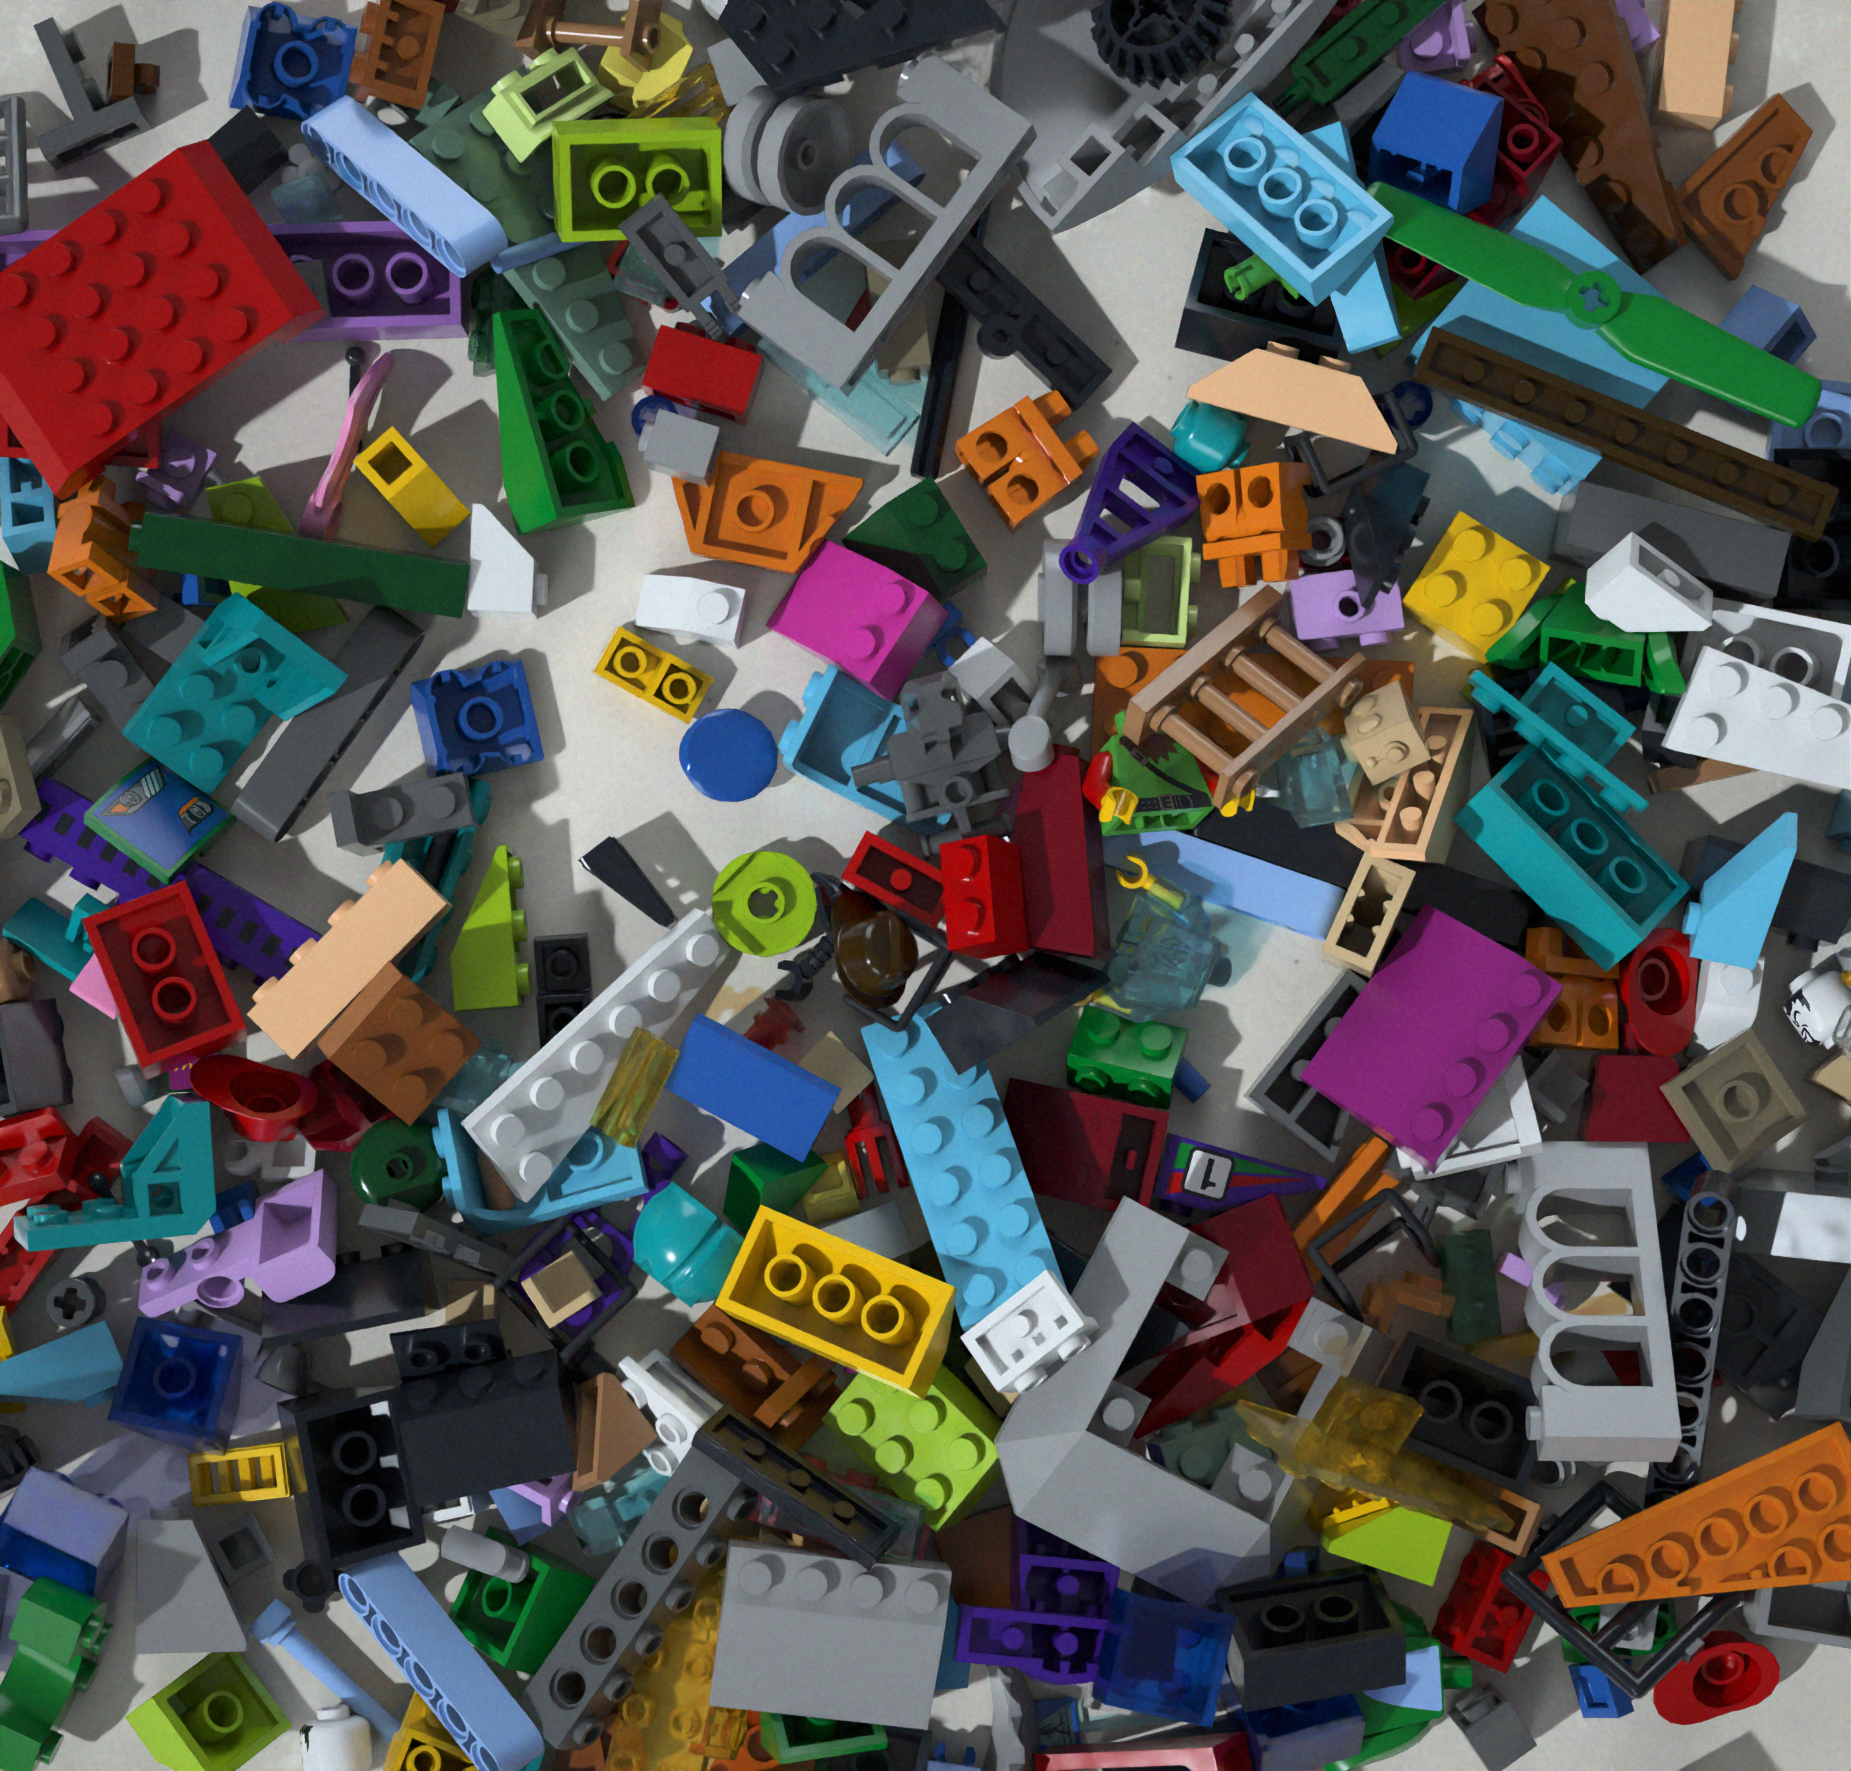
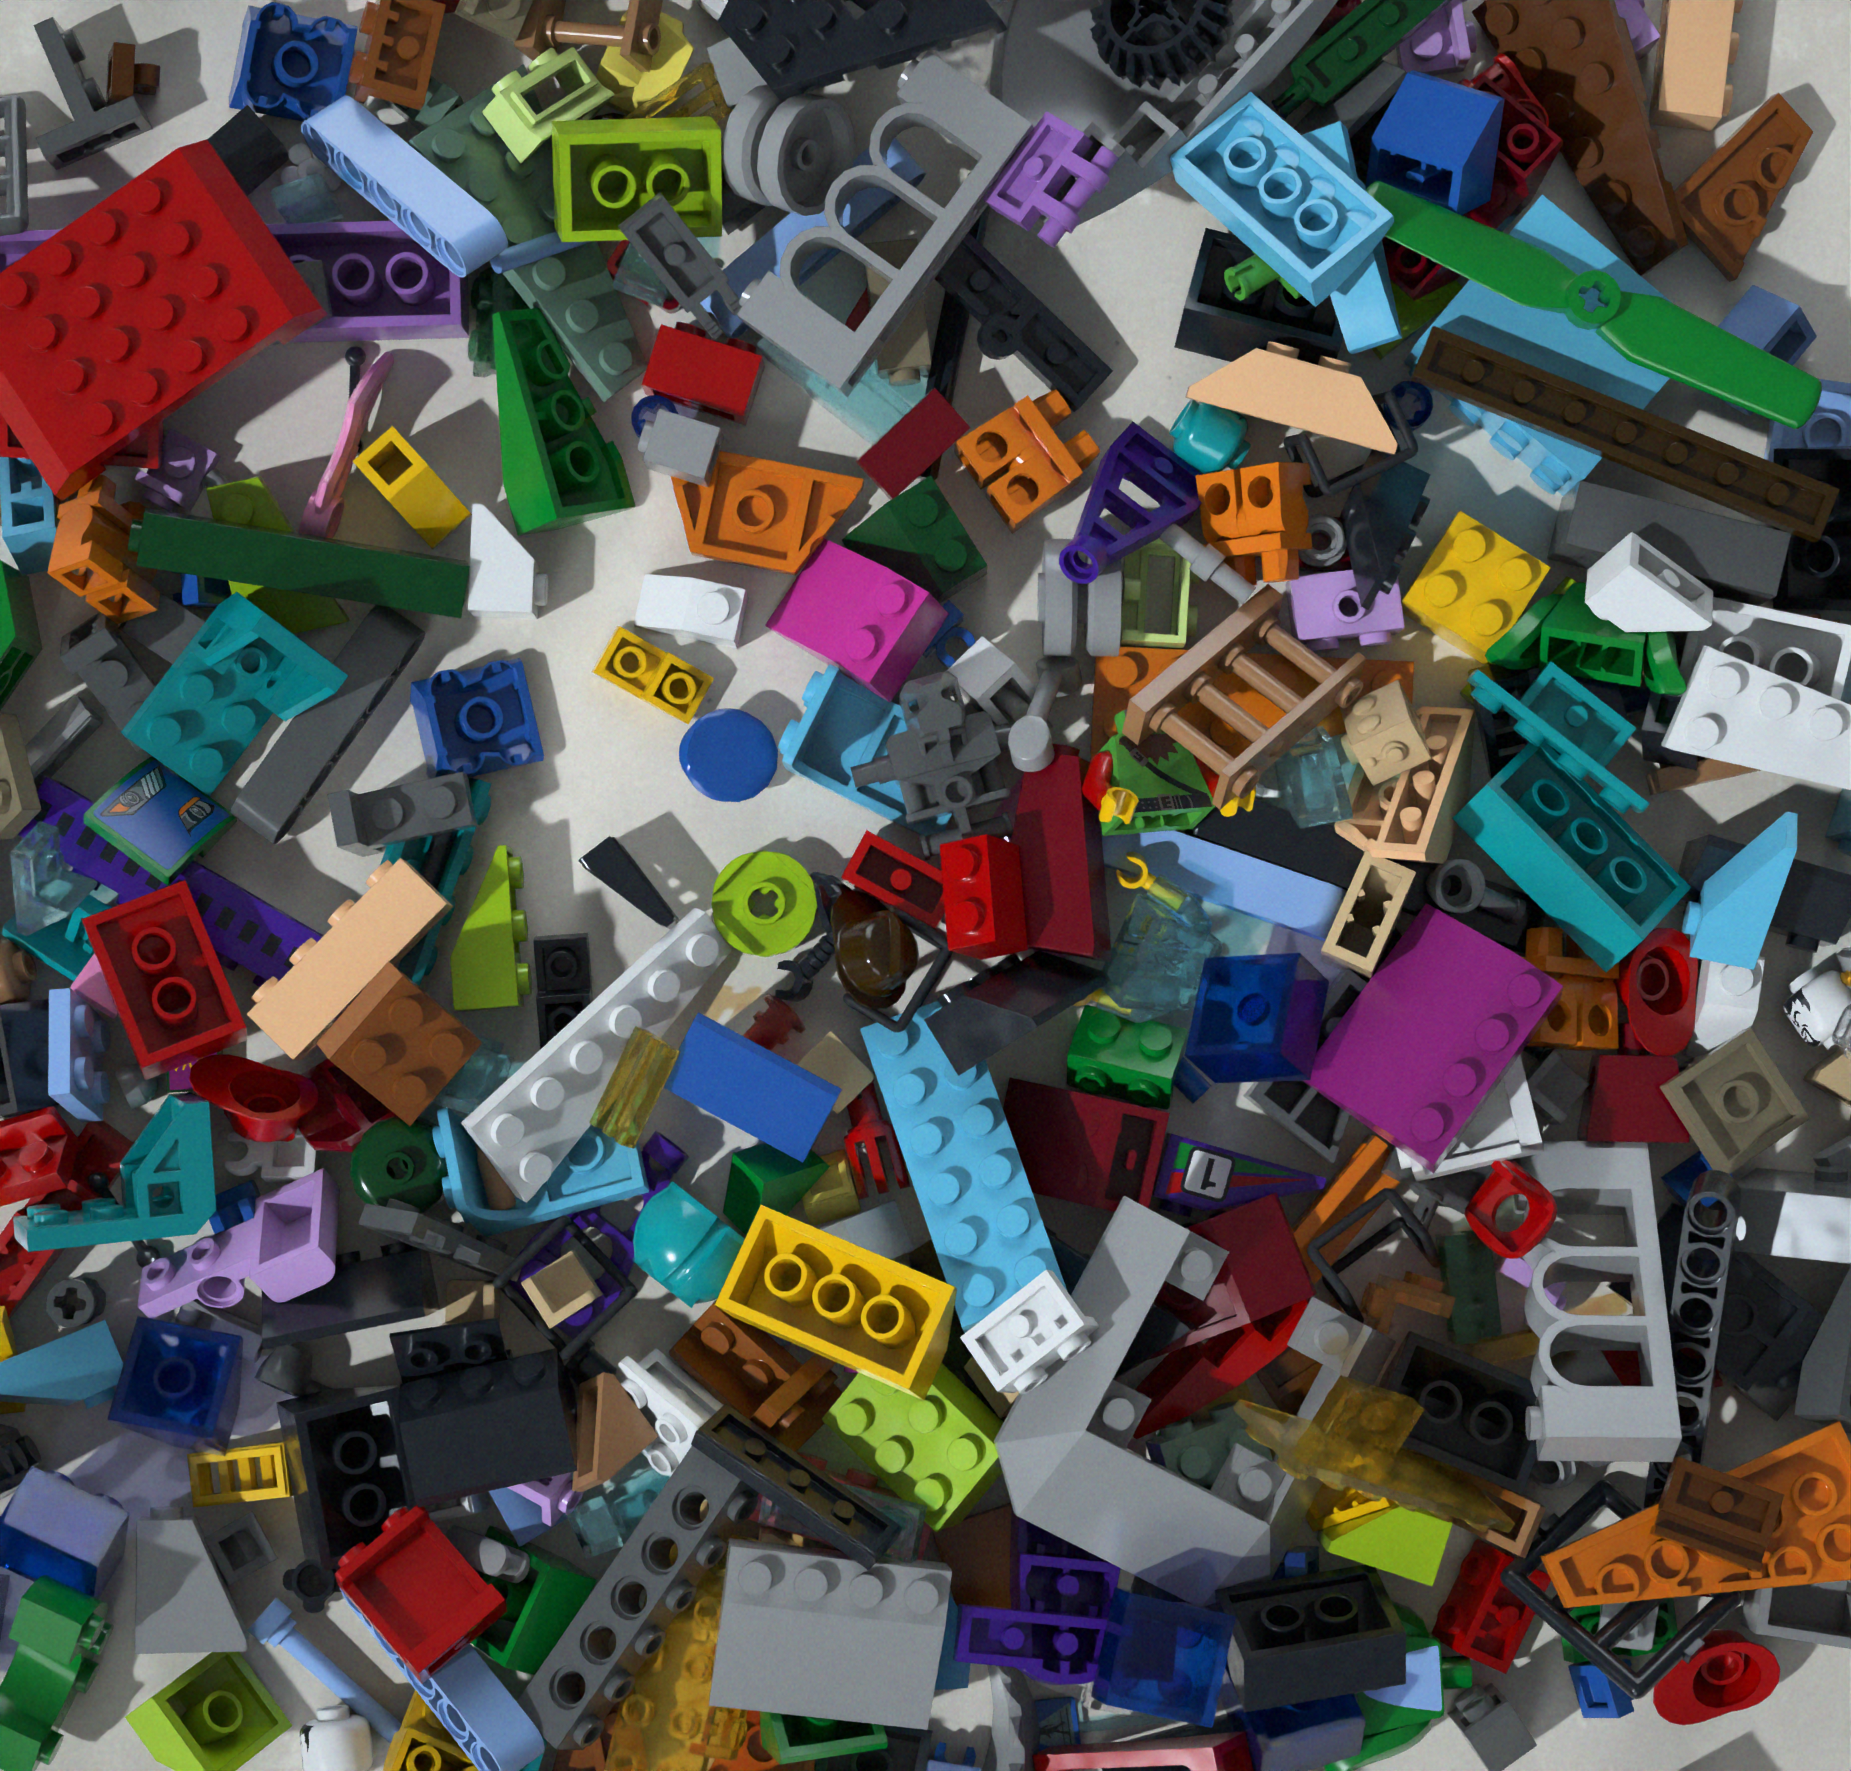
(40, 884): none -> clear light blue slope
(76, 1056): none -> light blue plate
(419, 1592): none -> red panel
(912, 444): none -> dark red tile
(1040, 170): none -> medium lavender plate
(1207, 563): none -> light grey bar
(1257, 1018): none -> clear blue piece
(1470, 892): none -> dark grey bar
(1503, 1182): none -> red piece
(1717, 1514): none -> reddish brown plate

